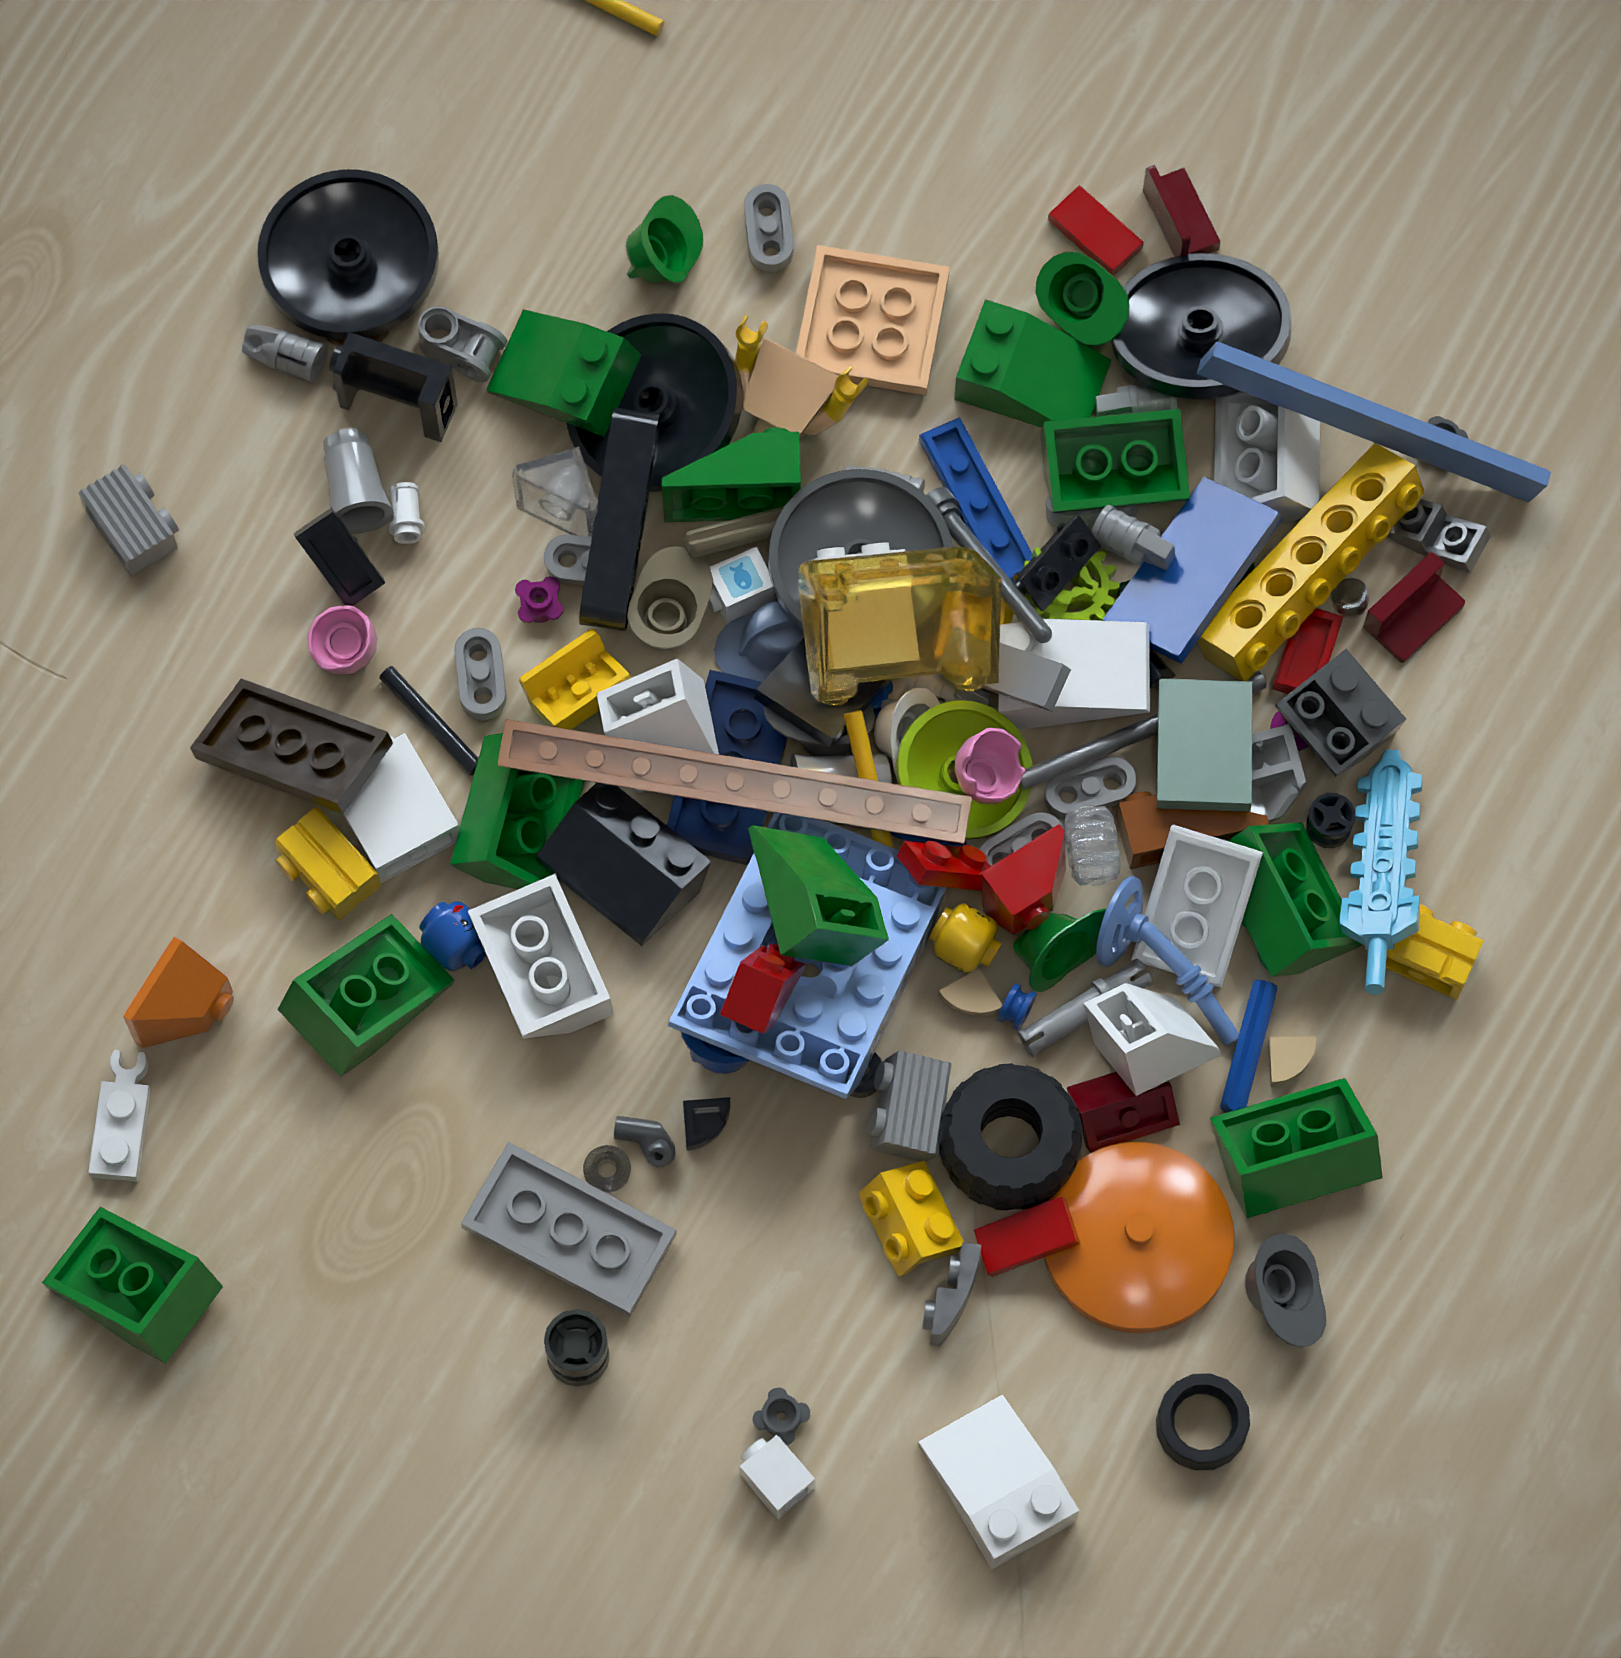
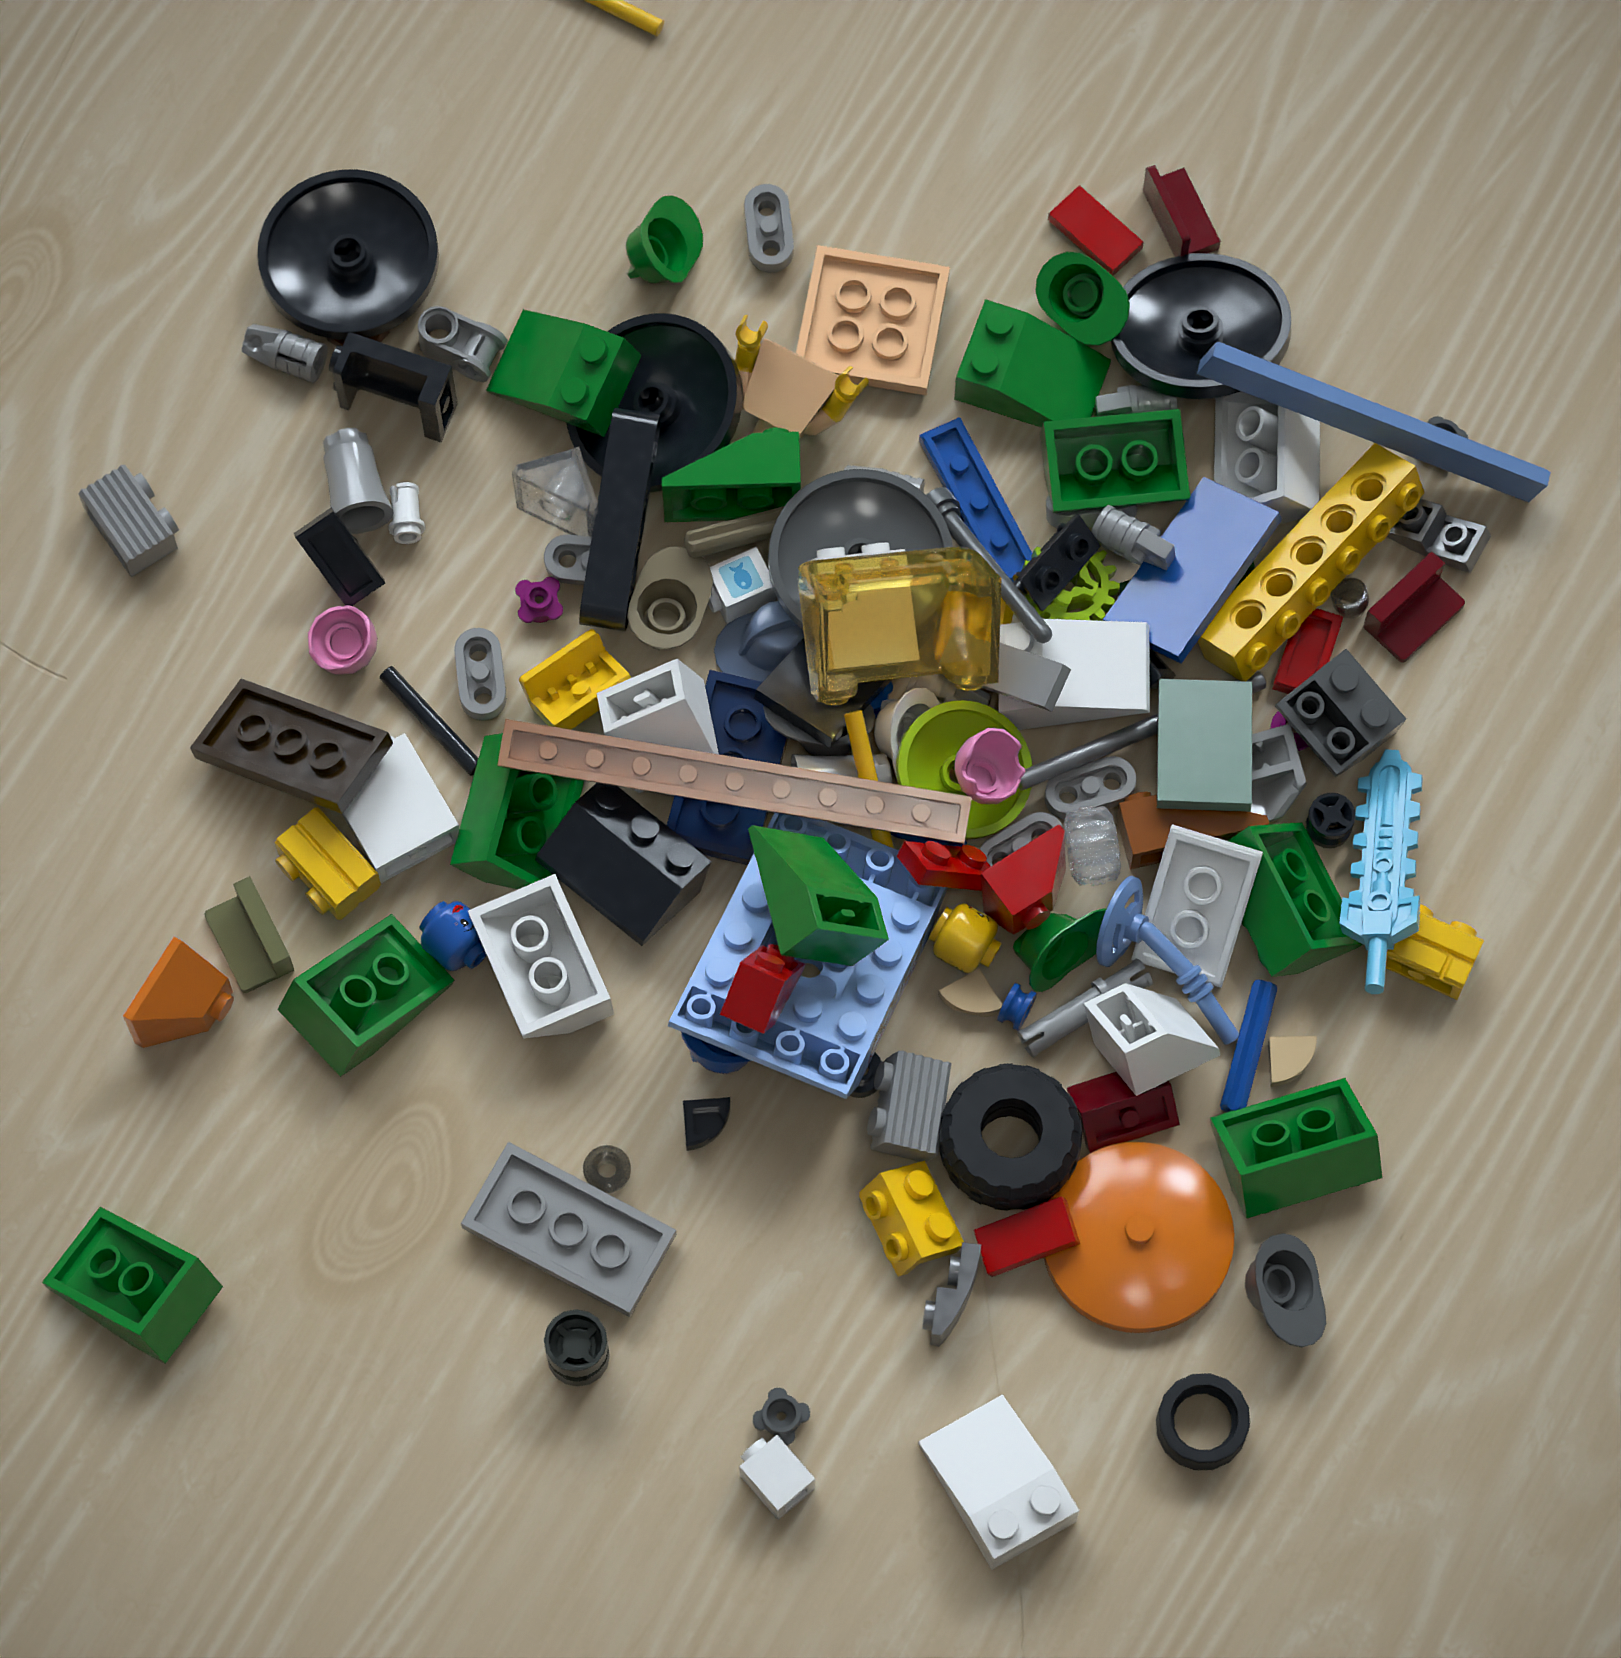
(121, 1122): white plate -> none
(249, 938): none -> olive panel
(650, 1136): dark grey arm -> none

